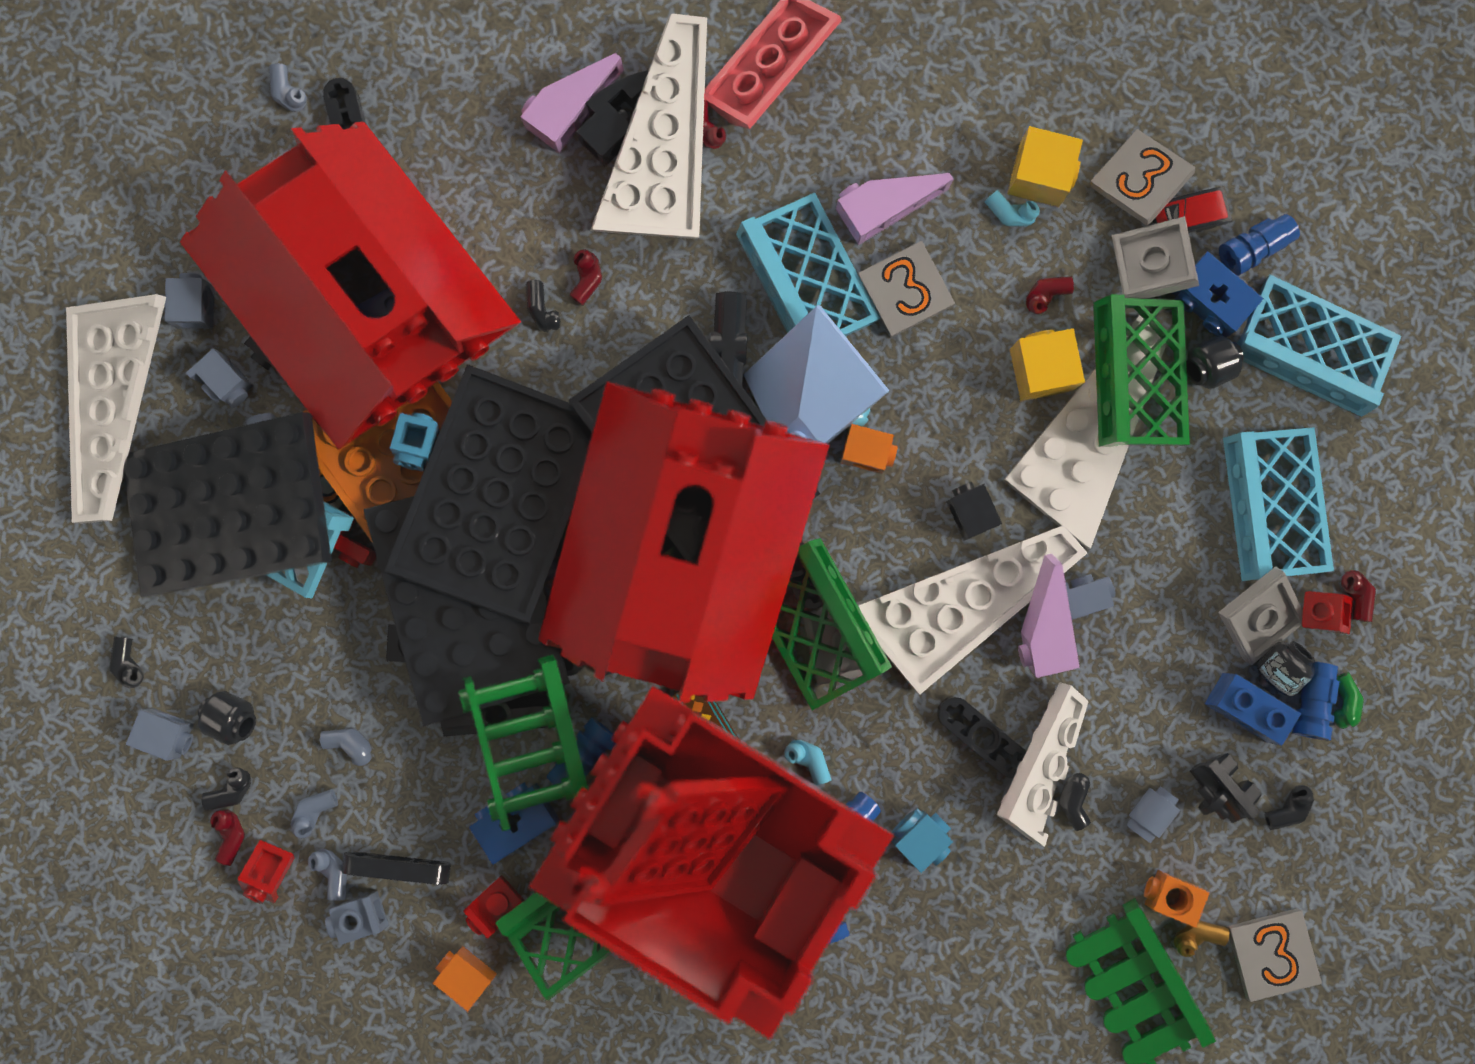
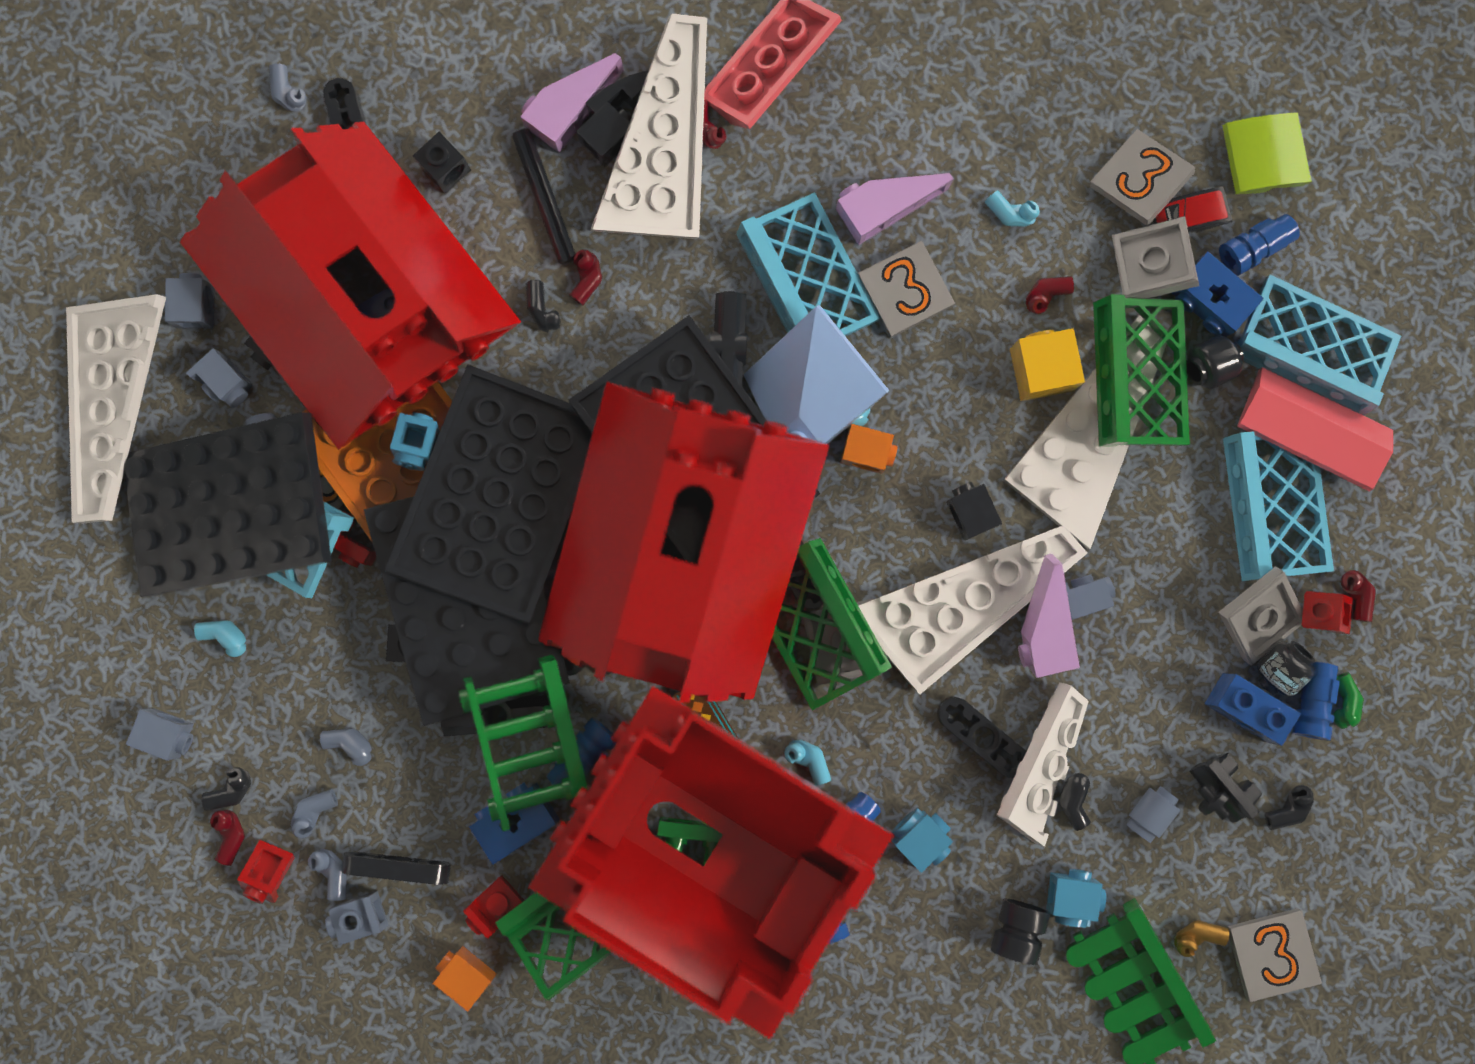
(122, 664): black arm -> none
(225, 633): none -> medium azure arm
(226, 718): black head -> none
(442, 162): none -> black brick
(544, 196): none -> black axle
(684, 838): red plate -> none
(1020, 931): none -> black wheel
(1045, 166): yellow head -> none
(1075, 898): none -> dark azure brick
(1189, 905): orange brick -> none
(1266, 153): none -> lime slope
(1317, 429): none -> coral slope

